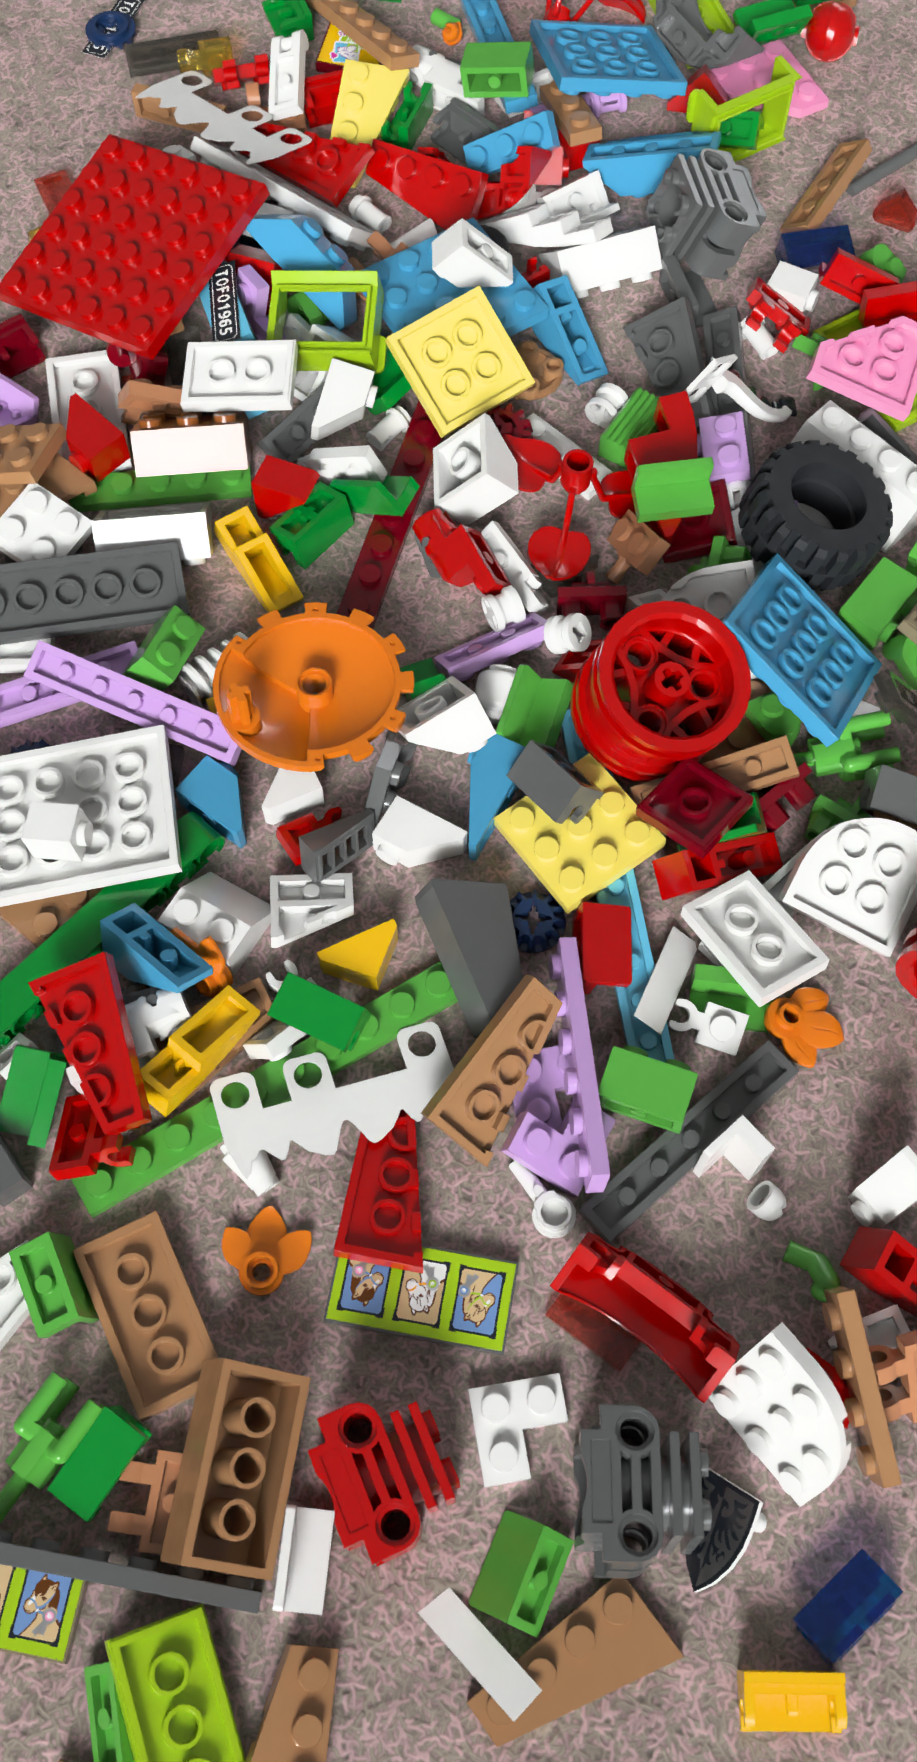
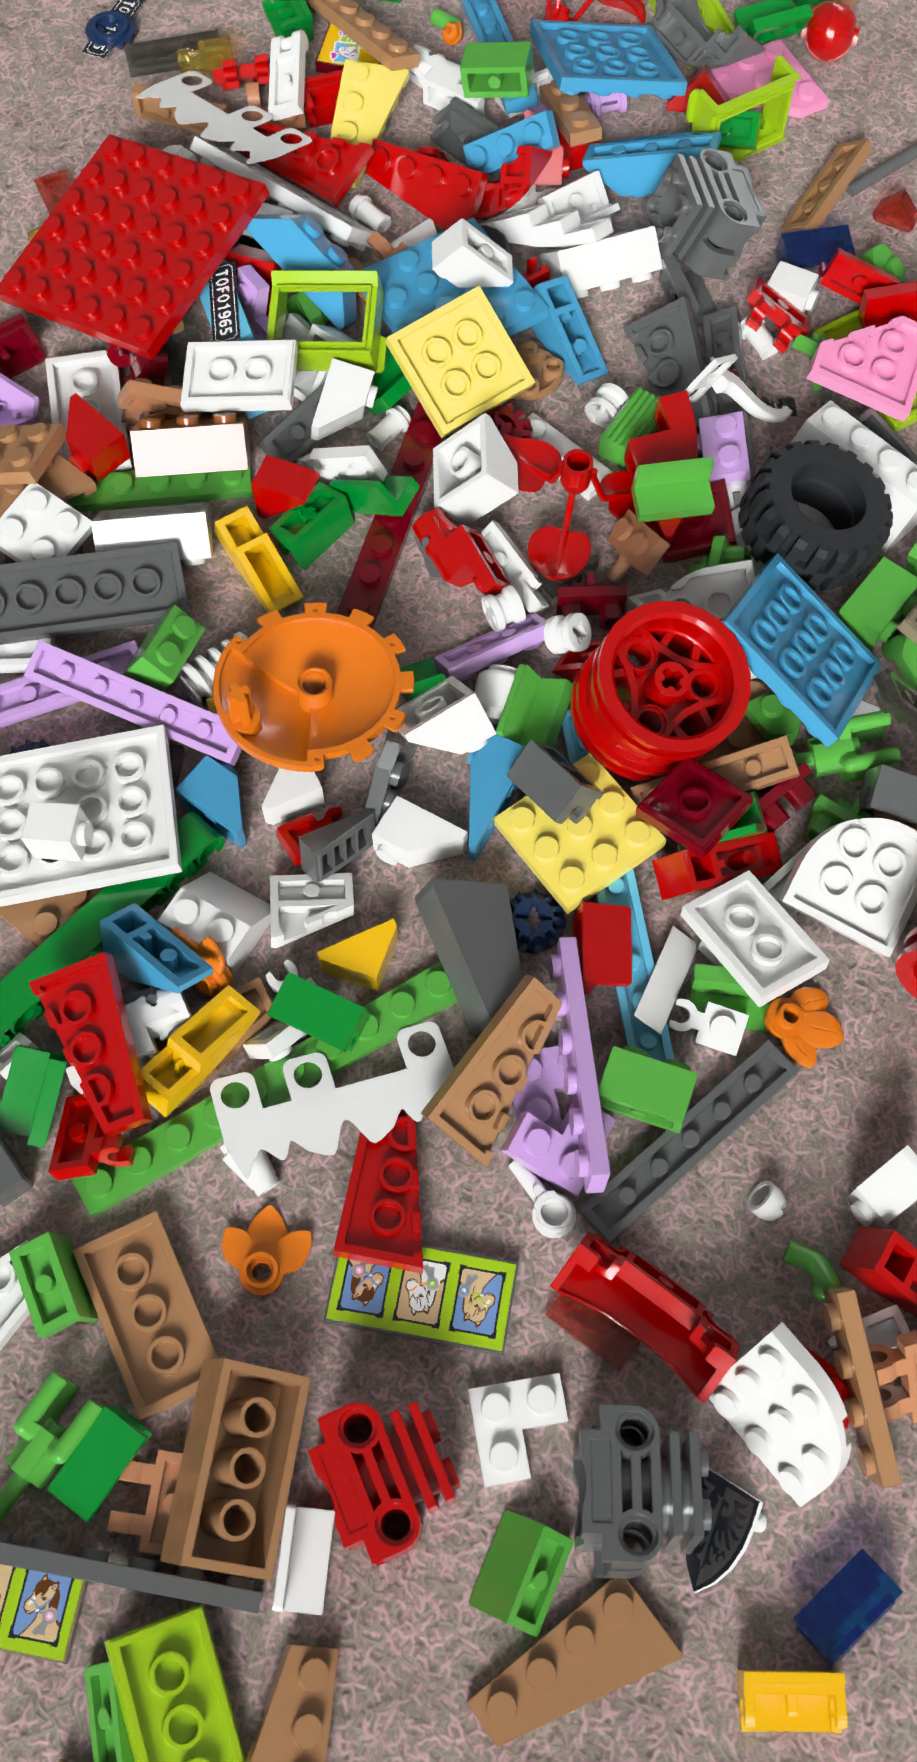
(410, 117): green hinge -> none
(481, 1653): white sticker -> none
(741, 1146): white panel -> none

